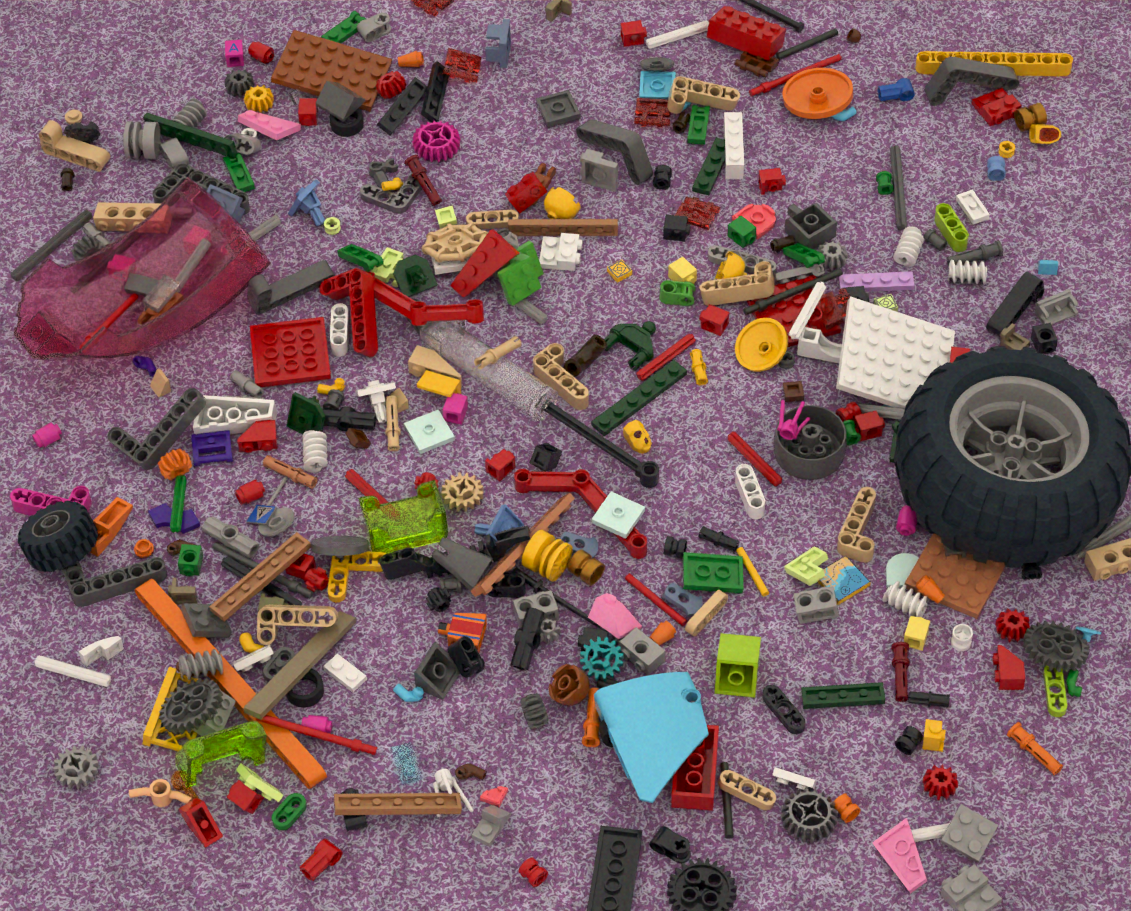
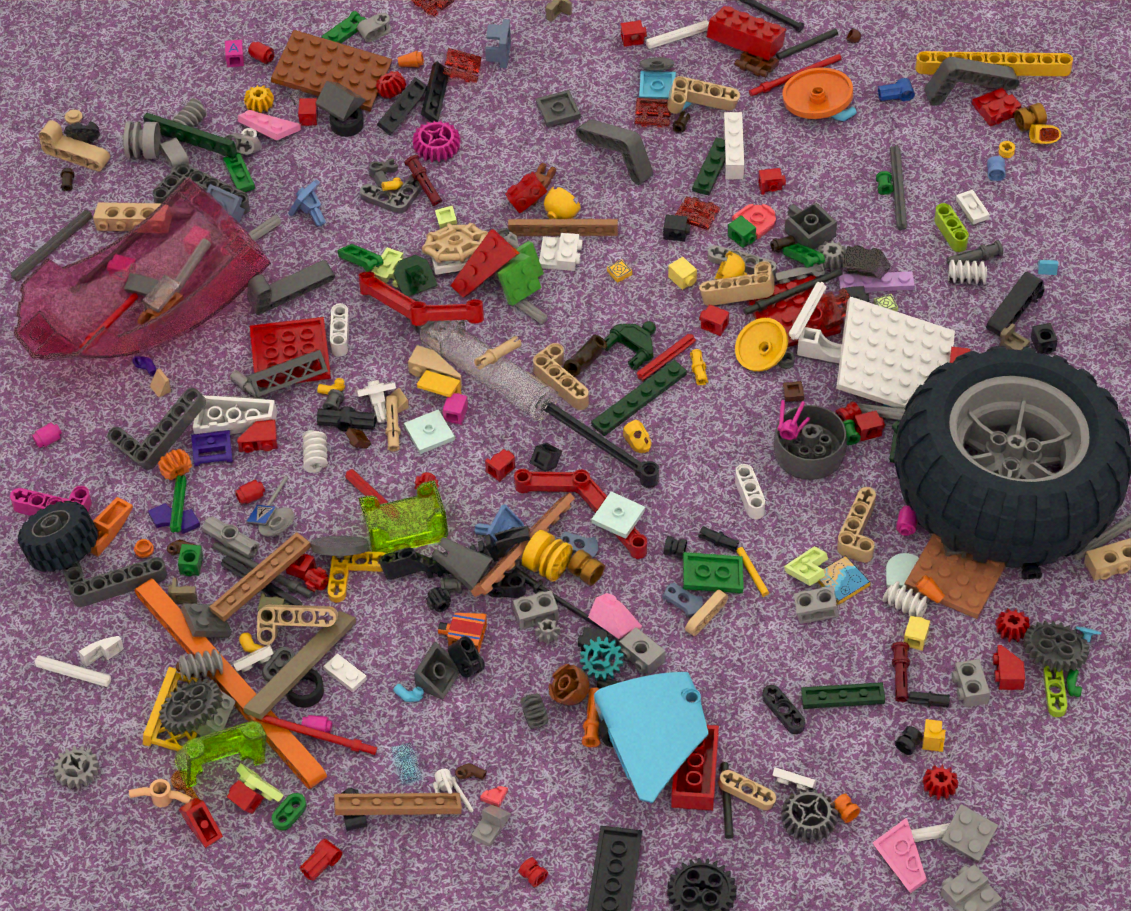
(86, 247): dark grey gear -> none
(90, 229): light grey pin -> none
(239, 82): dark grey gear -> none
(280, 368): none -> dark grey fence
(296, 474): nougat pin -> none
(305, 414): dark green piece -> none
(332, 230): yellowish green bush -> none
(360, 288): red beam -> none
(462, 492): tan gear -> none
(498, 214): tan beam -> none
(527, 638): black piece -> none
(598, 171): light grey plate -> none
(656, 600): red bar -> none
(662, 177): black wheel -> none
(663, 633): orange cone -> none
(670, 844): black piece -> none
(675, 293): bright green piece -> none
(698, 125): green plate -> none
(737, 665): lime slope -> none
(755, 459): red axle -> none
(865, 262): none -> clear smoke slope
(909, 247): white piece -> none
(934, 239): dark grey pin -> none
(961, 637): white wheel -> none
(975, 682): none -> light grey brick
(1028, 743): orange pin -> none
(1056, 308): light grey hinge -> none

